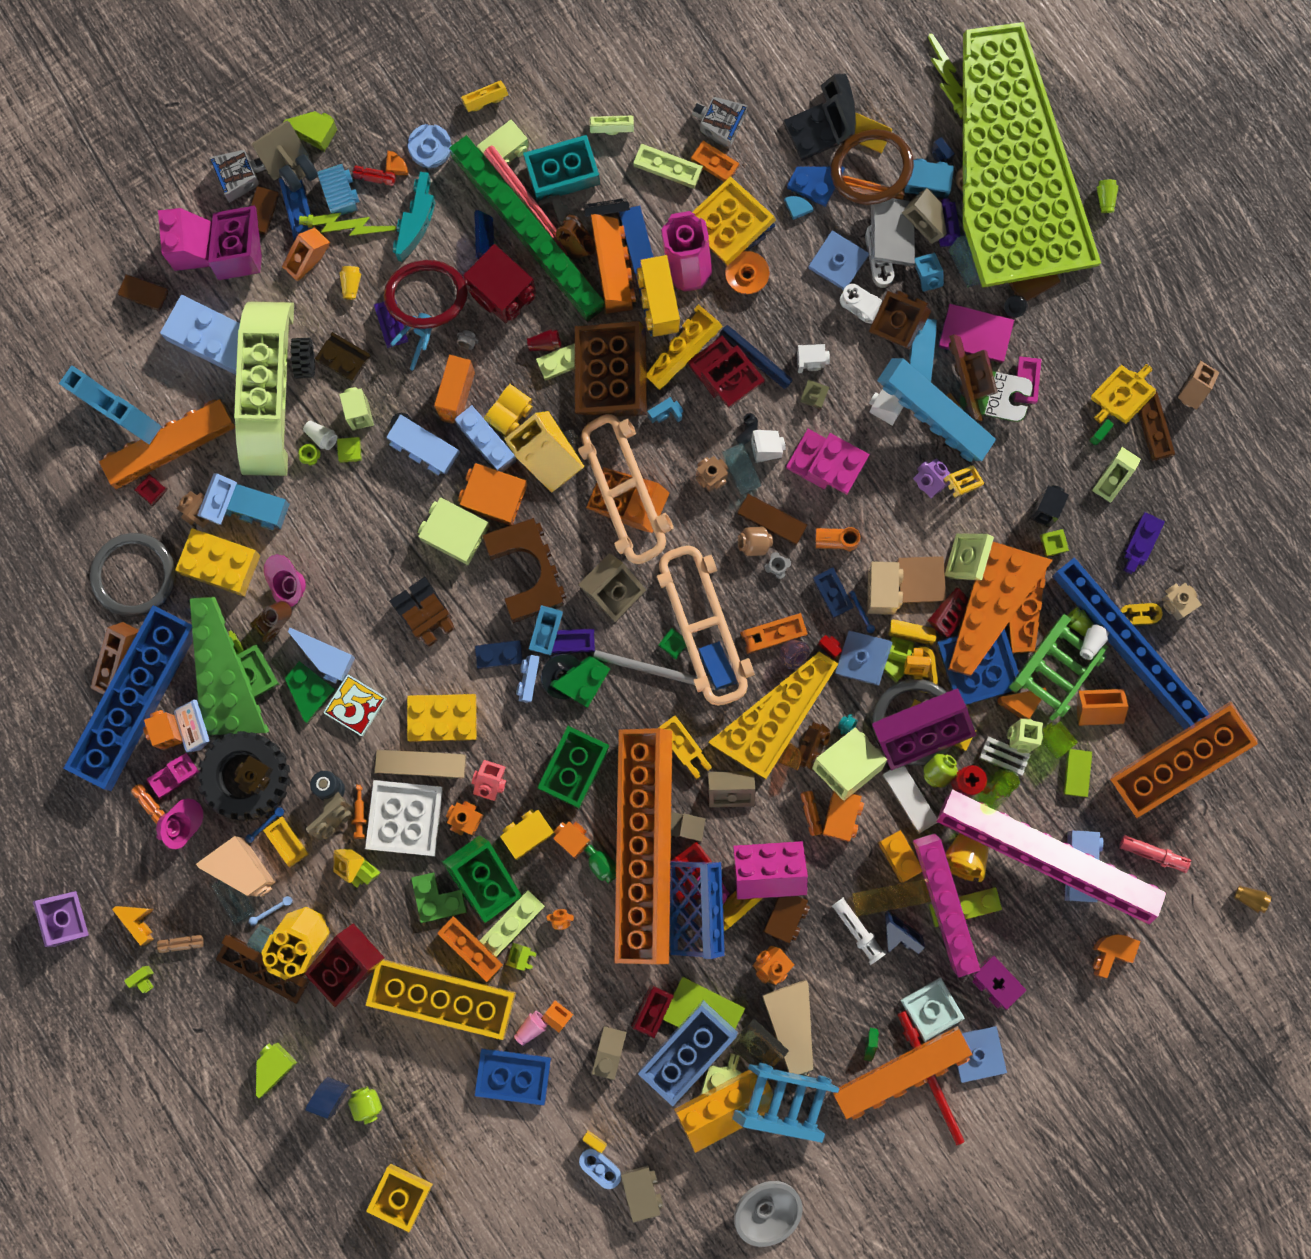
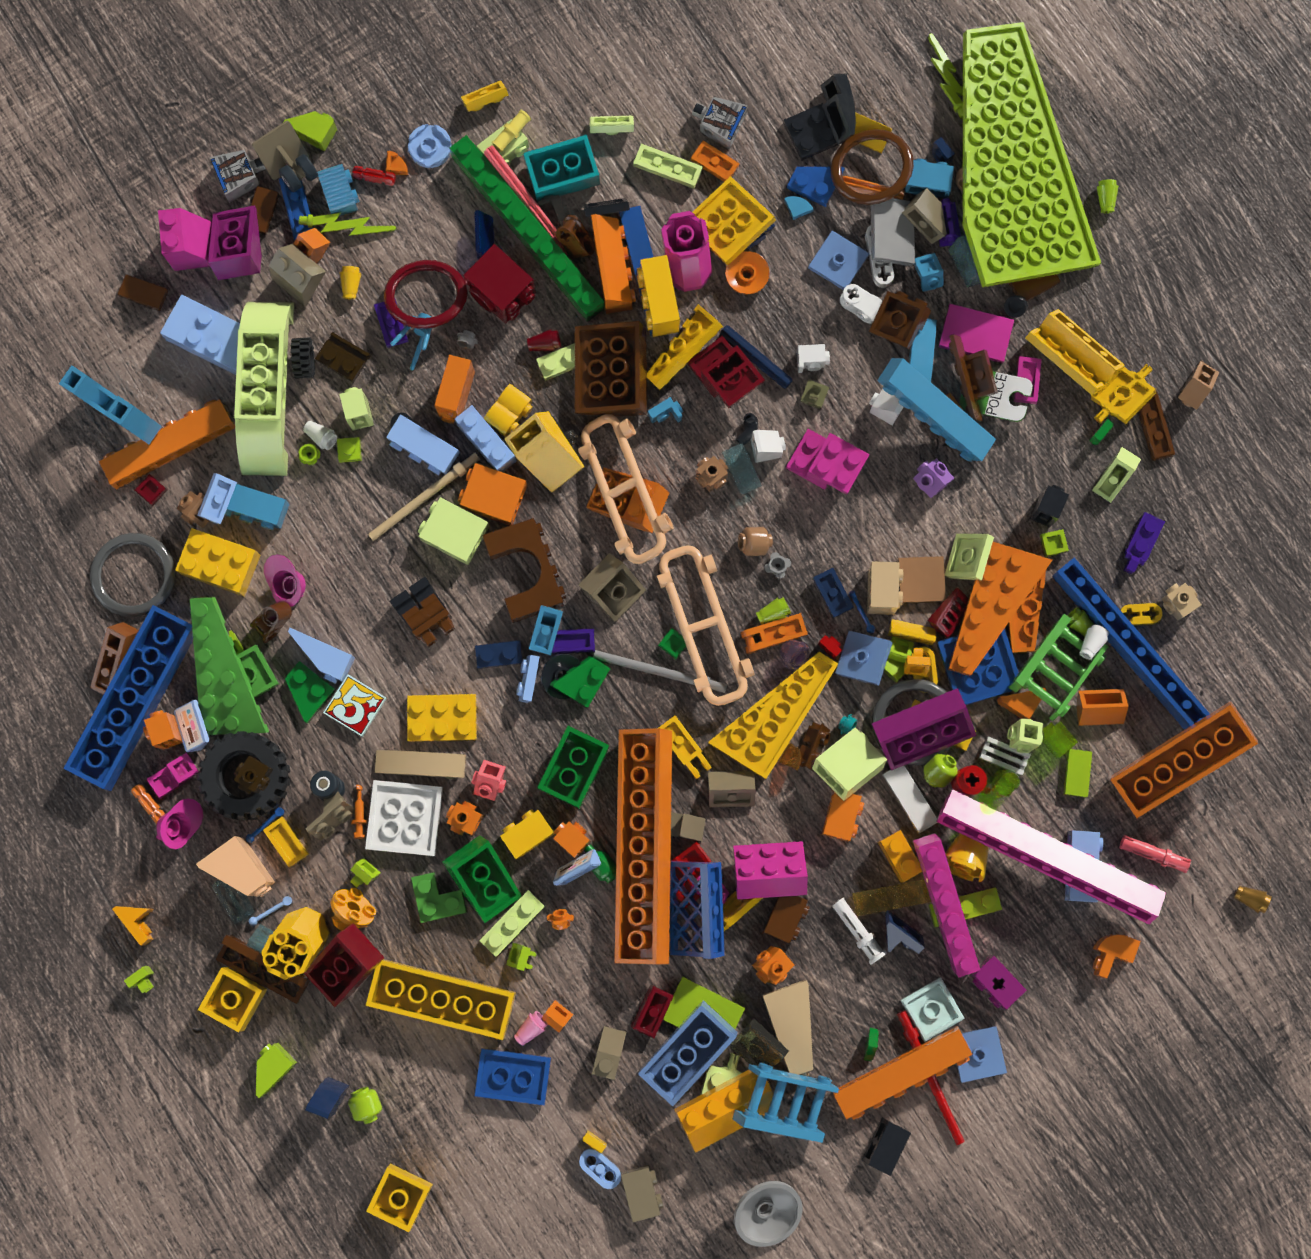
(60, 919): medium lavender slope -> none
(180, 944): medium nougat axle -> none
(232, 999): none -> yellow brick
(296, 273): none -> dark tan slope
(347, 864): yellow slope -> none
(351, 908): none -> light orange plate
(414, 224): teal slope -> none
(458, 470): none -> tan bar
(470, 948): orange plate -> none
(511, 130): none -> light yellow pin
(577, 868): none -> light blue slope
(717, 665): blue tile -> none
(772, 519): reddish brown tile -> none
(774, 611): none -> lime cone
(811, 813): orange axle -> none
(834, 538): orange piece -> none
(886, 1146): none -> black hinge
(956, 484): yellow tile -> none
(1075, 352): none -> yellow slope

